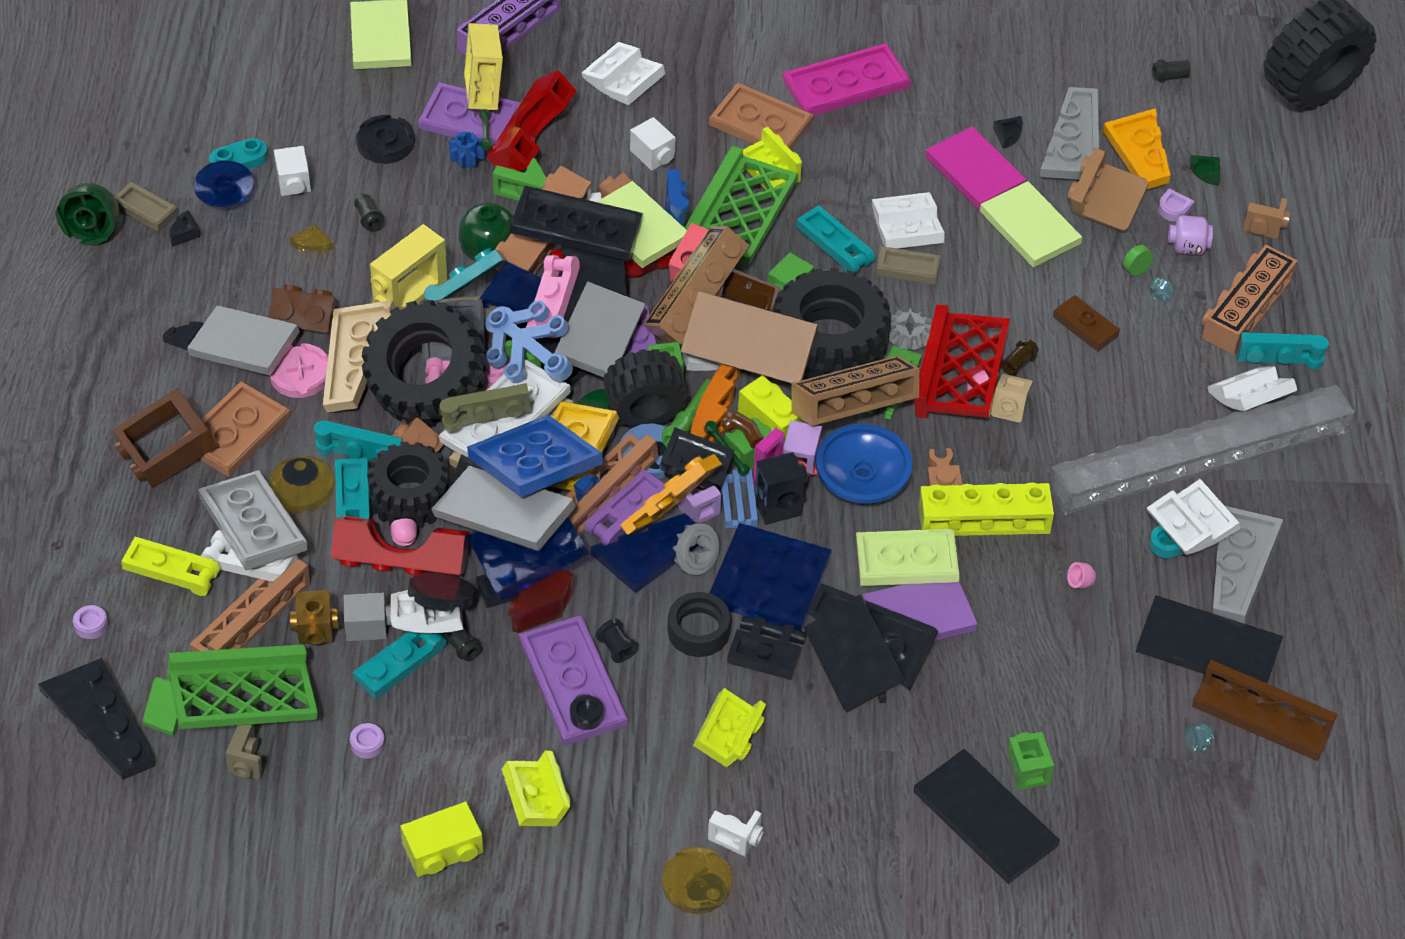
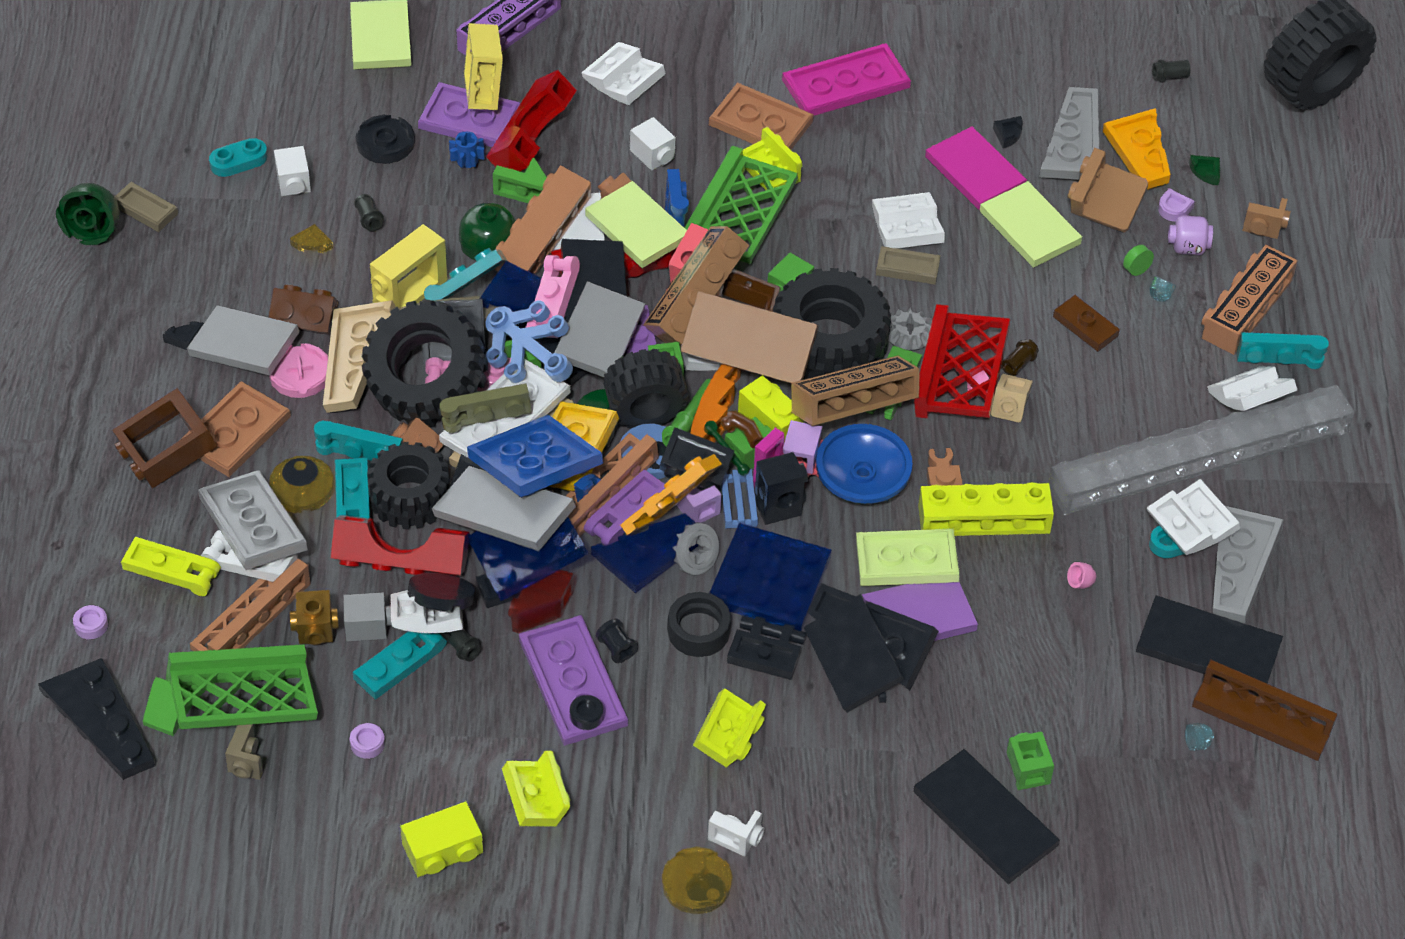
(183, 229): black tile -> none
(223, 183): clear blue dish -> none
(404, 531): bright pink hinge -> none
(486, 144): dark green hinge -> none
(576, 223): black tile -> none
(835, 239): teal plate -> none

